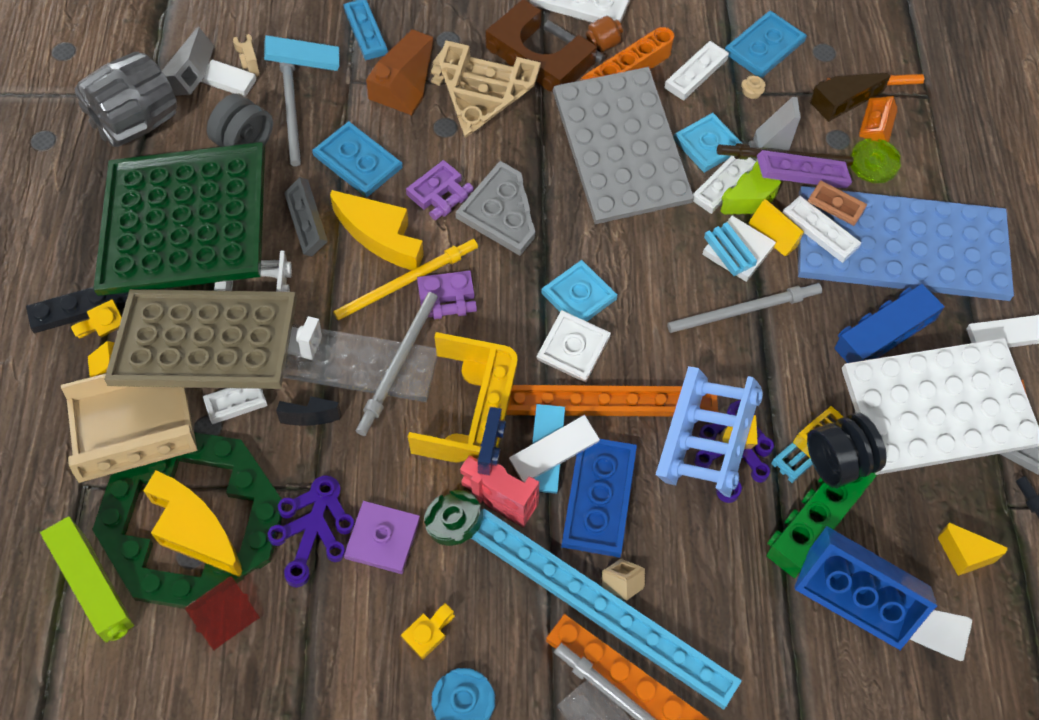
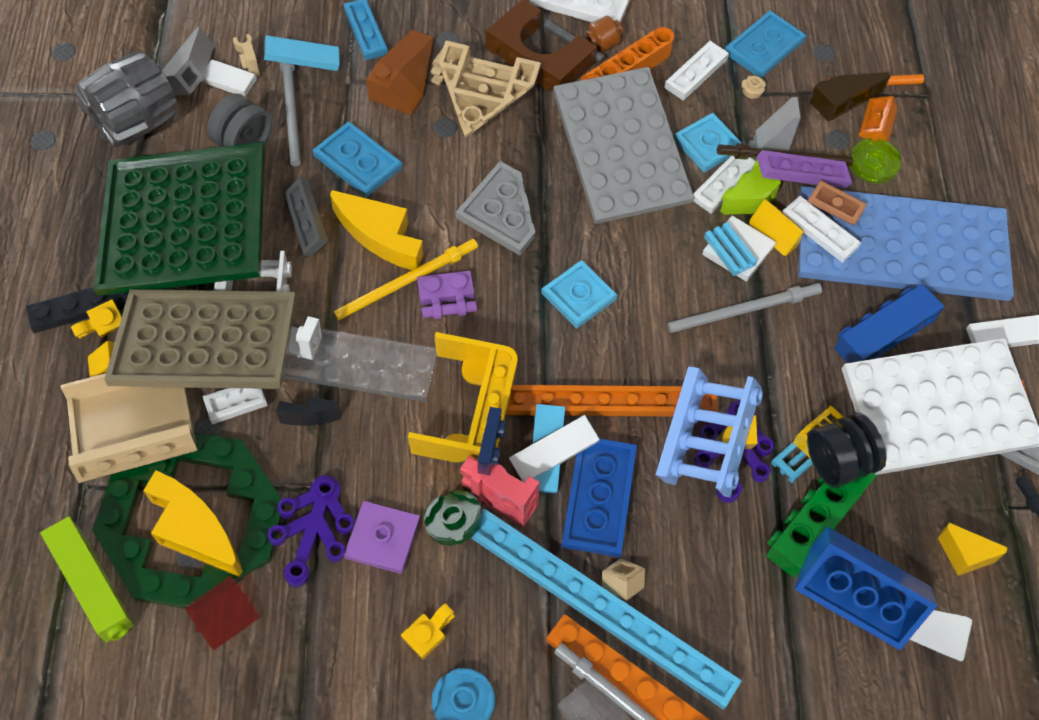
(374, 406): light grey bar -> none
(436, 183): medium lavender plate -> none
(573, 346): white tile -> none

